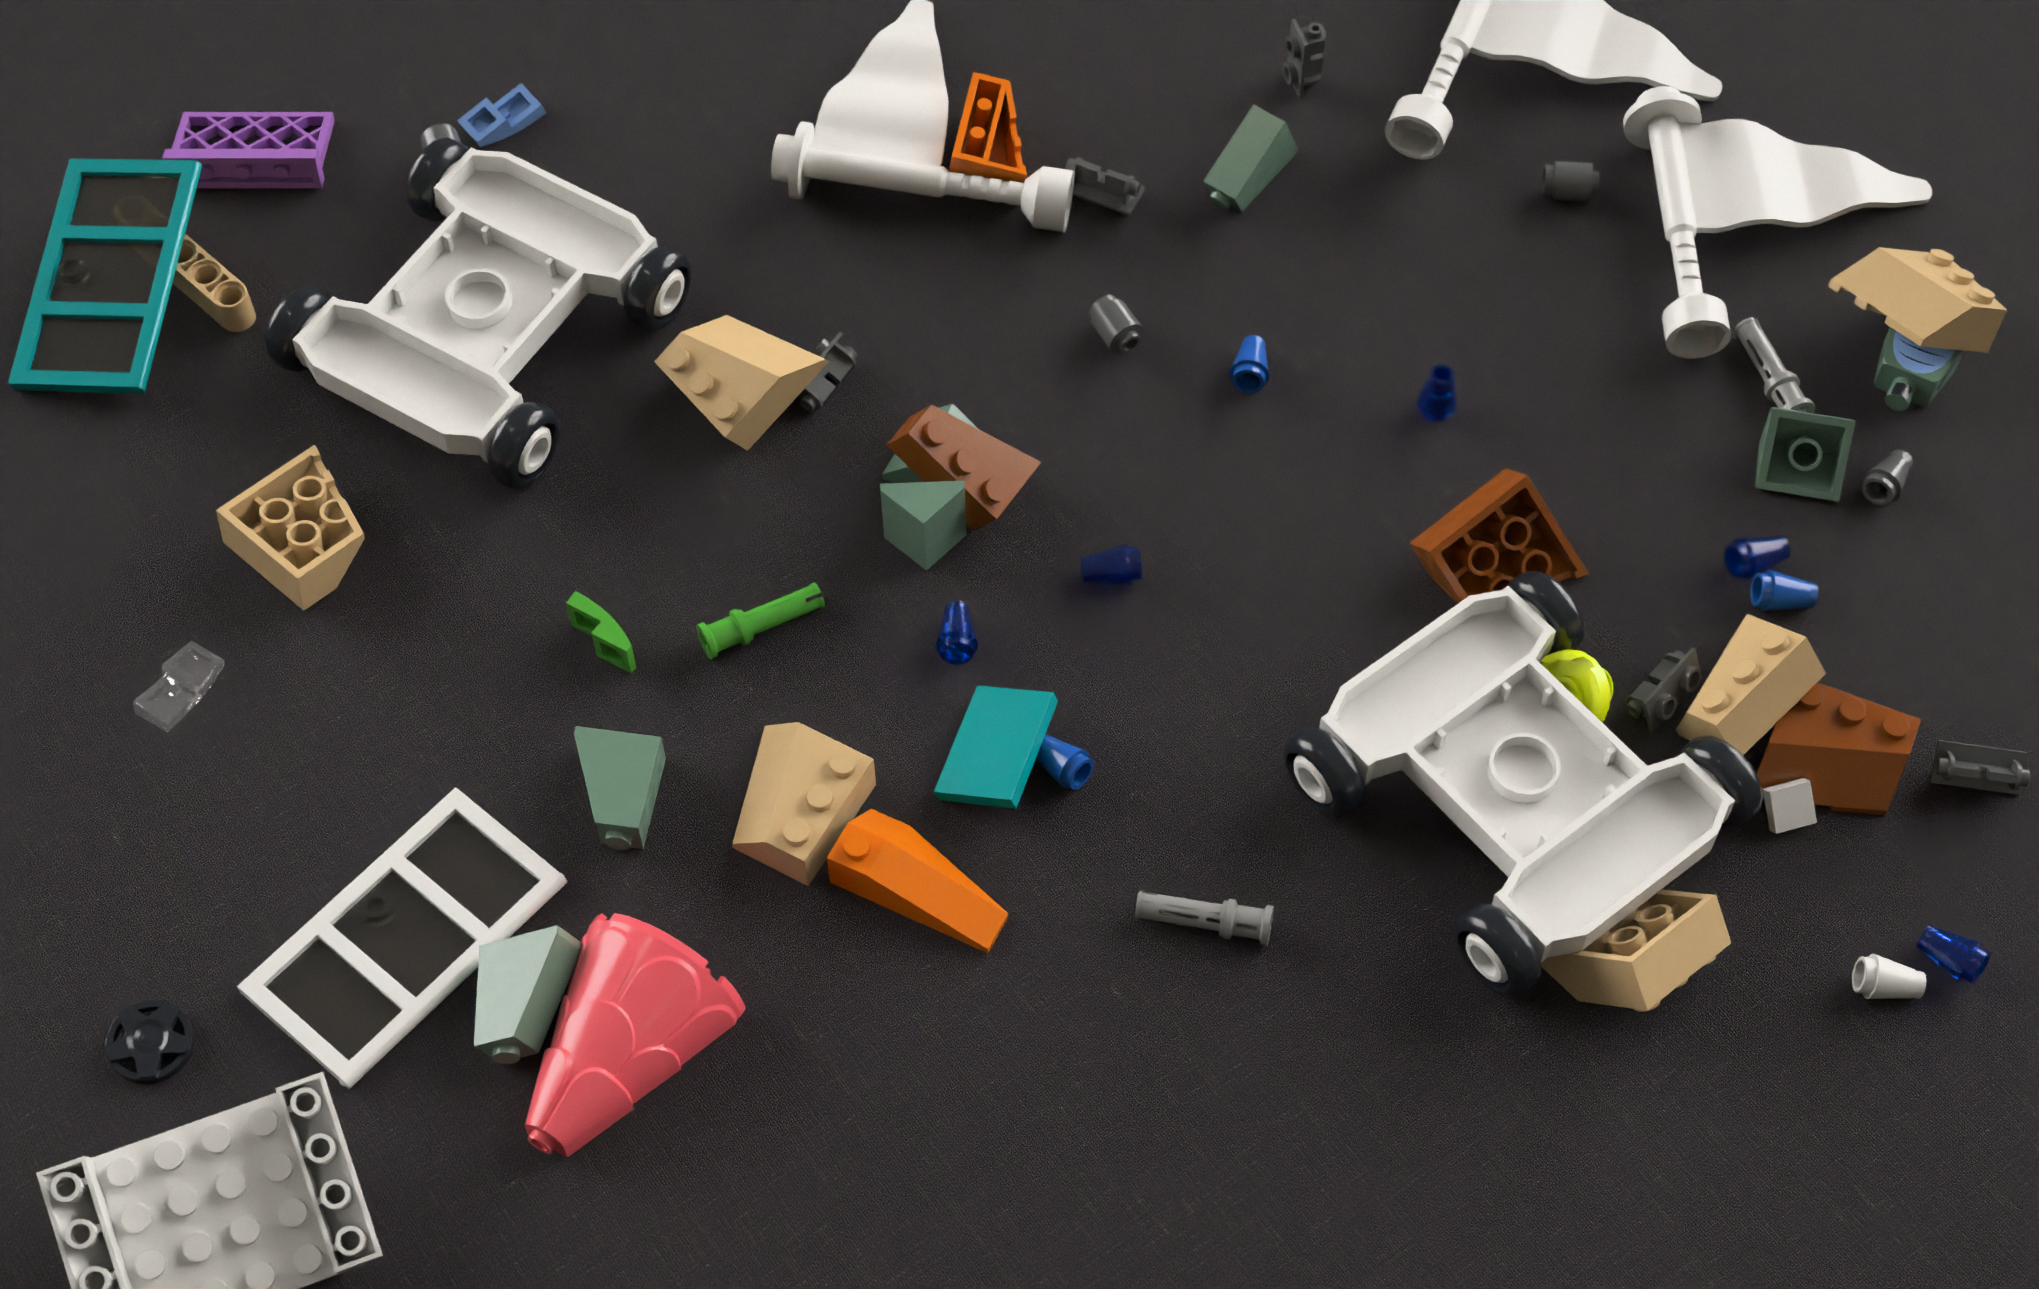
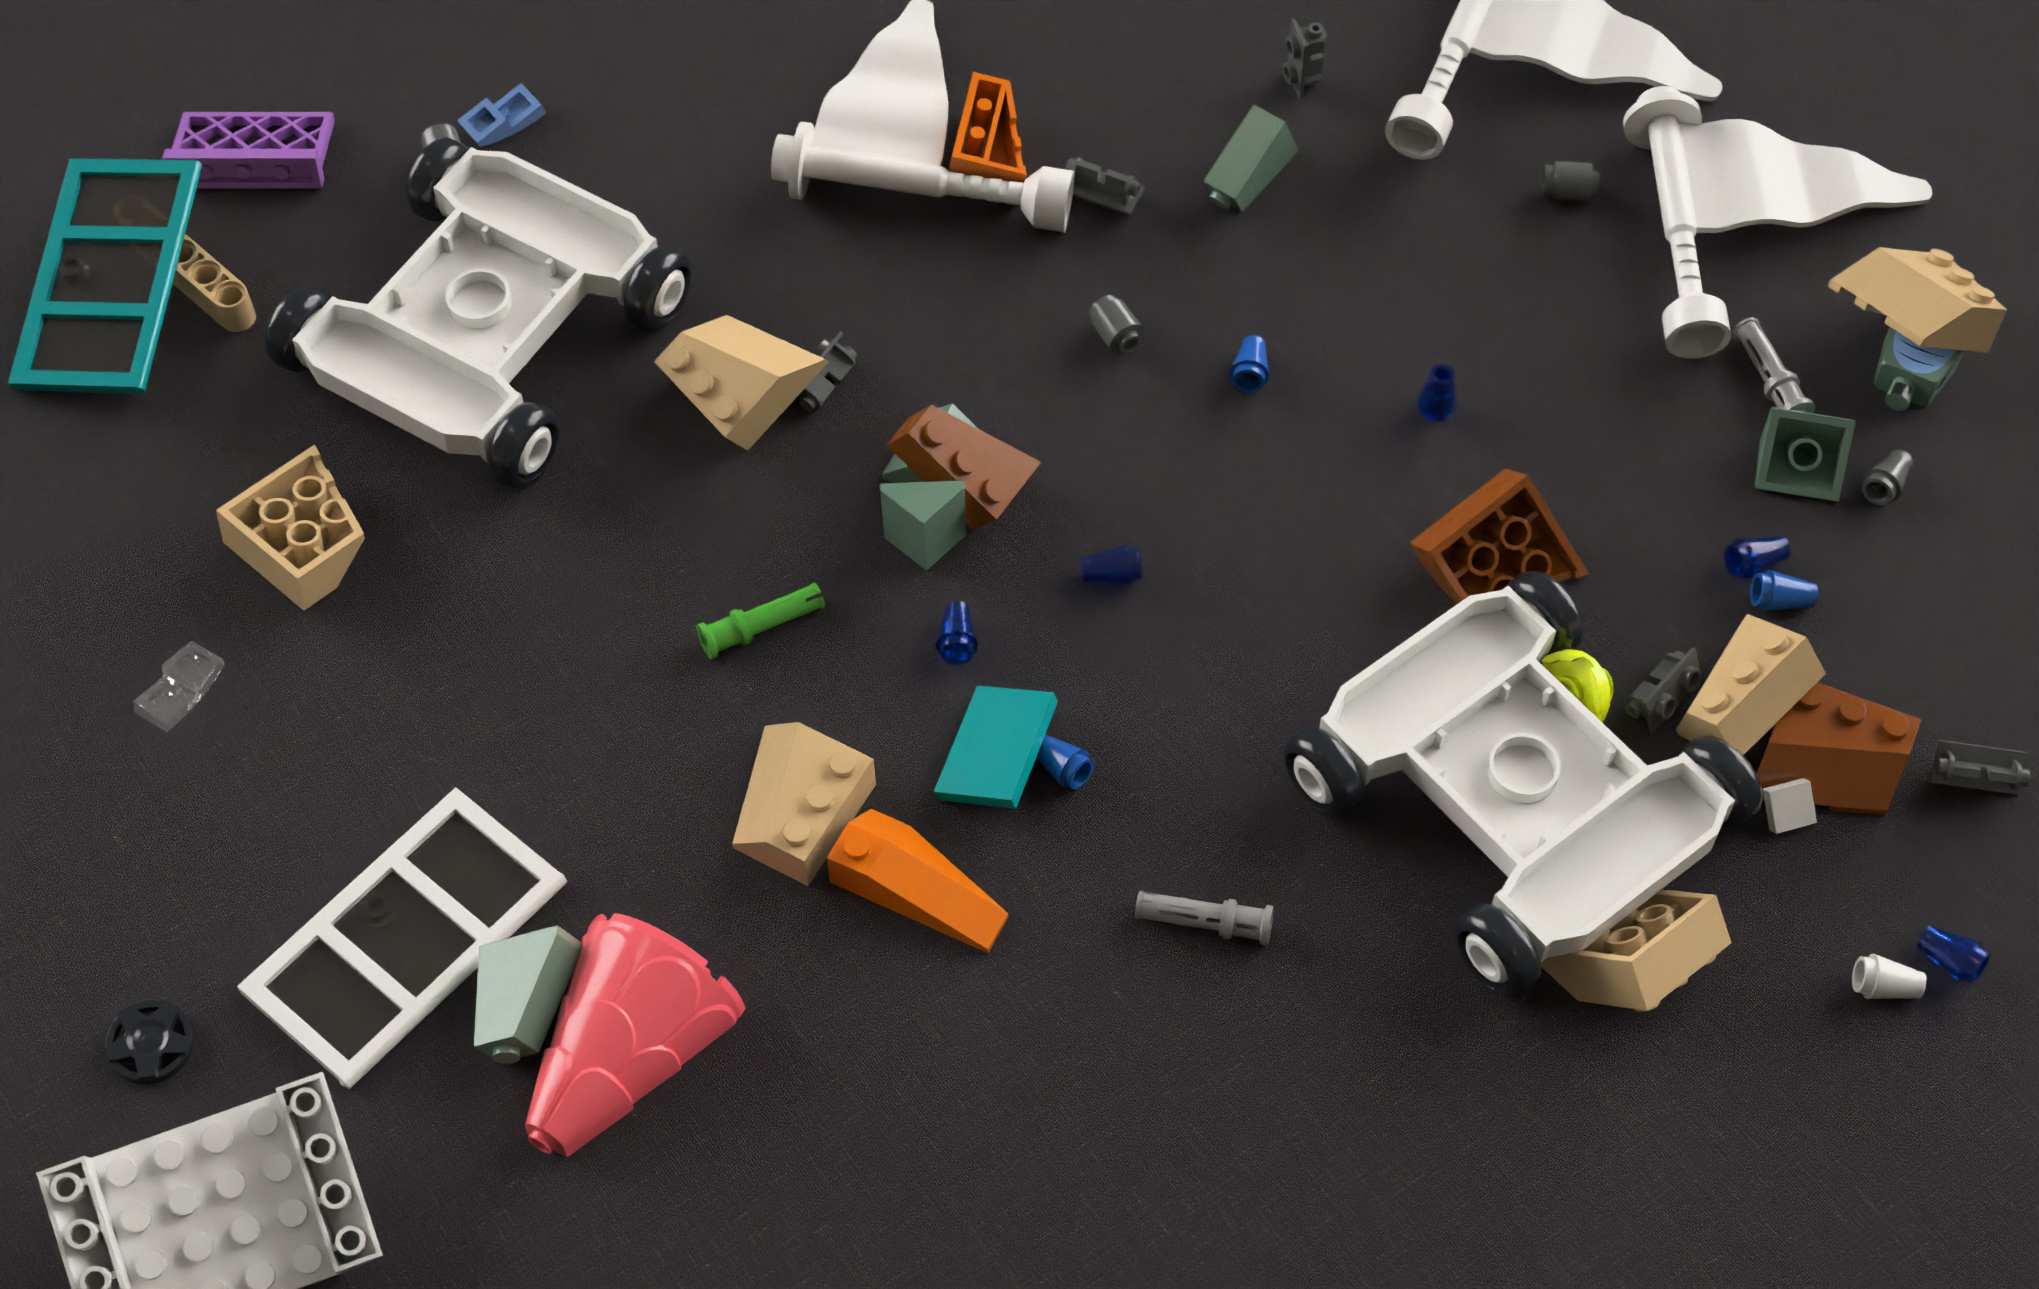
(607, 635): bright green slope -> none
(621, 782): sand green slope -> none

